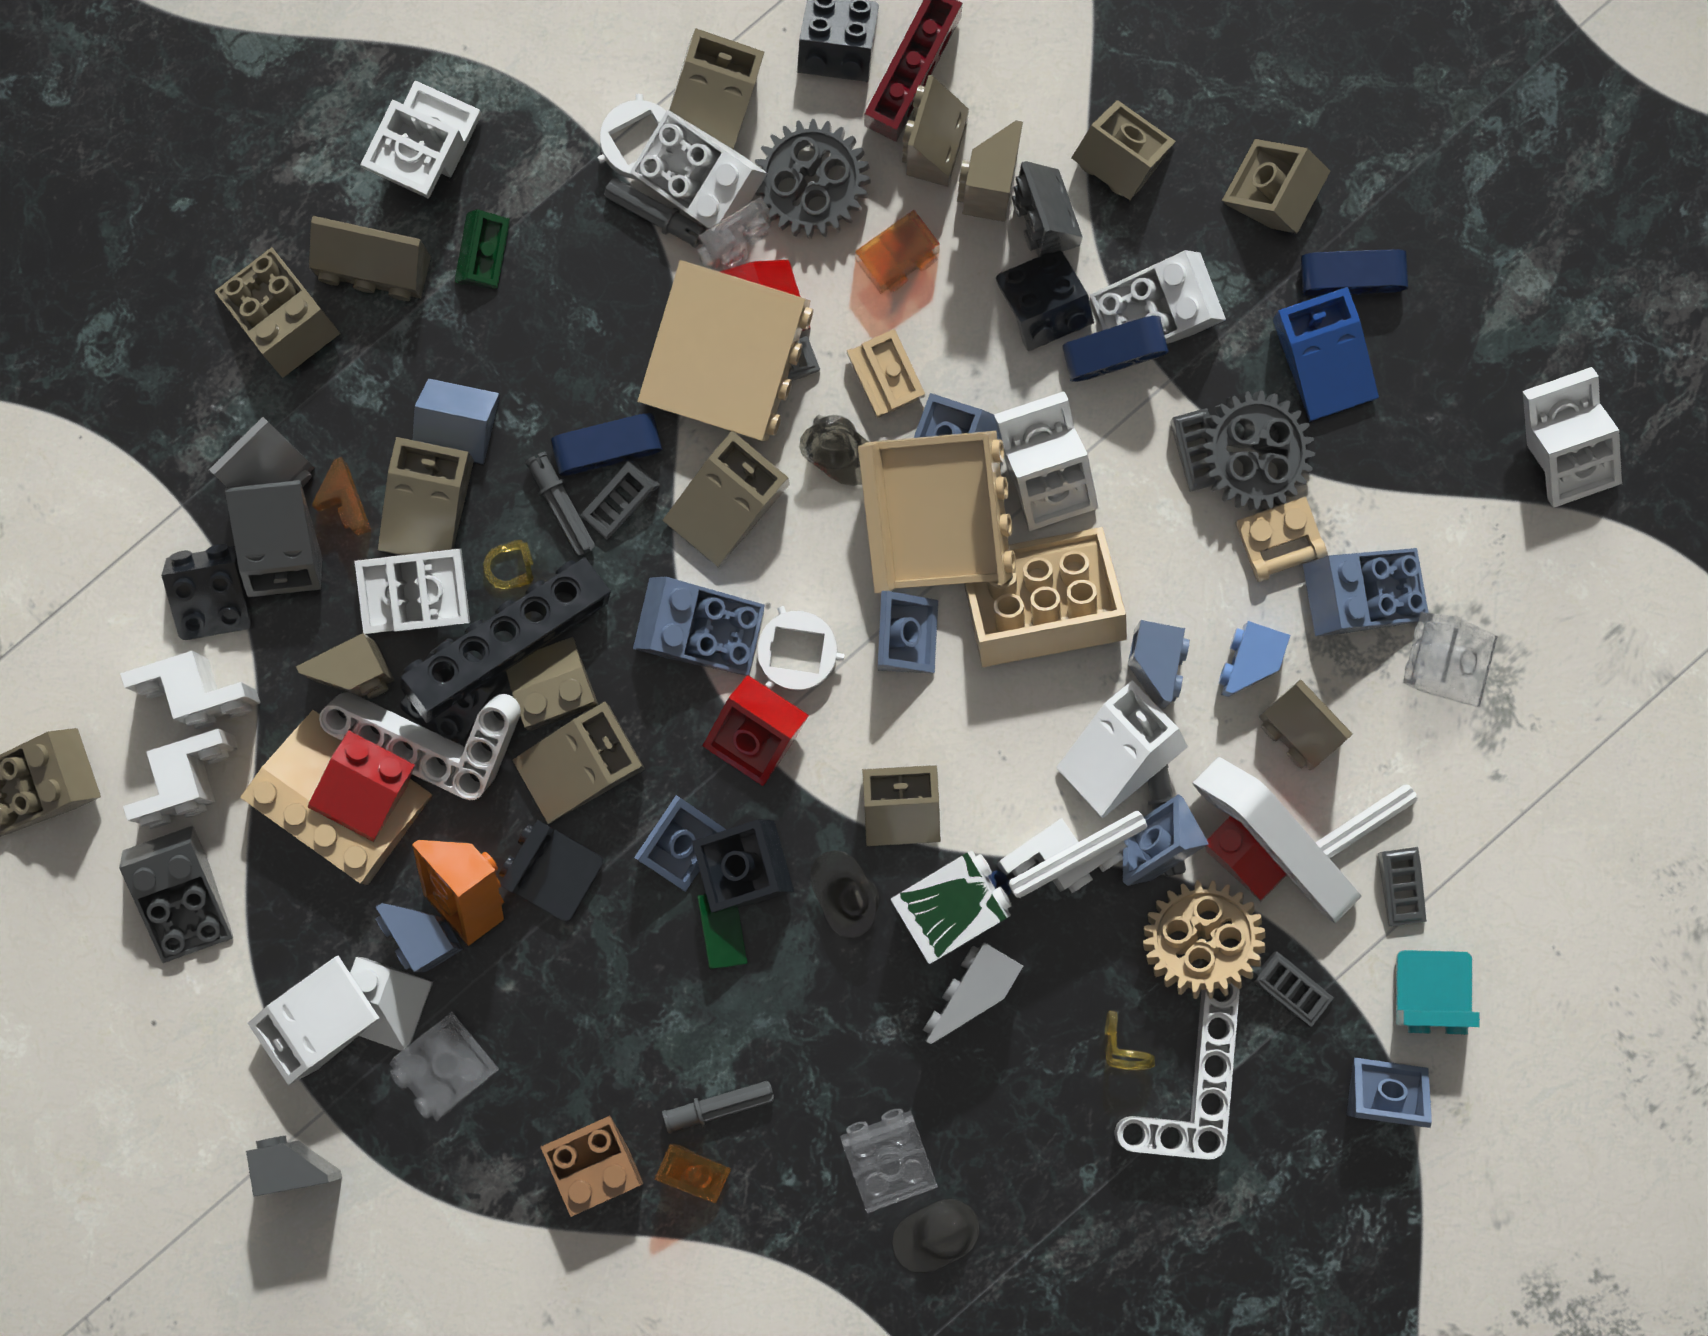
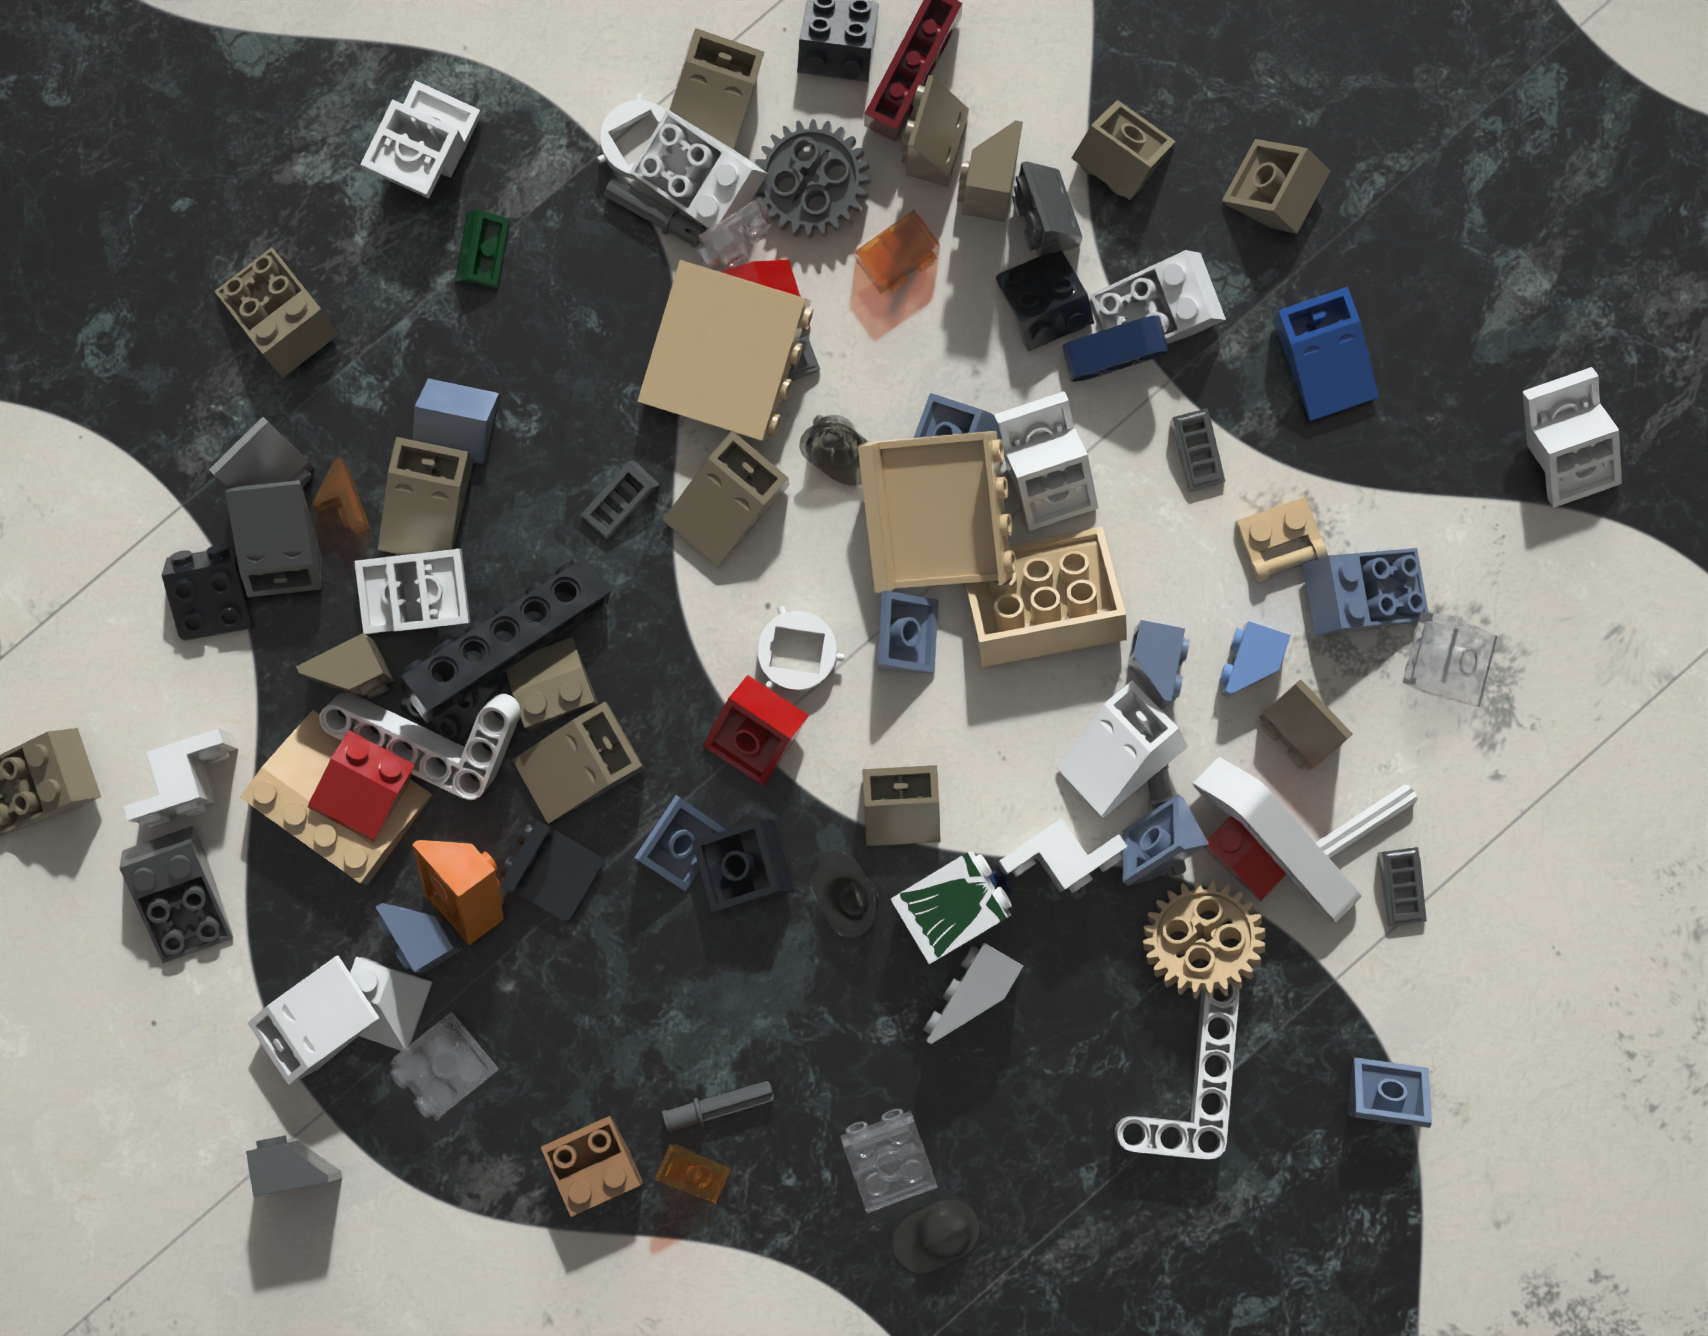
(191, 689): white bracket -> none
(368, 258): dark tan slope -> none
(519, 581): clear yellow piece -> none
(560, 504): dark grey axle -> none
(606, 444): dark blue beam -> none
(698, 625): sand blue slope -> none
(722, 936): dark green slope -> none
(886, 373): tan plate -> none
(1078, 854): white axle -> none
(1110, 1029): clear yellow piece -> none
(1255, 483): dark grey gear -> none
(1269, 968): dark grey slope -> none
(1358, 270): dark blue beam -> none
(1435, 991): teal bracket -> none

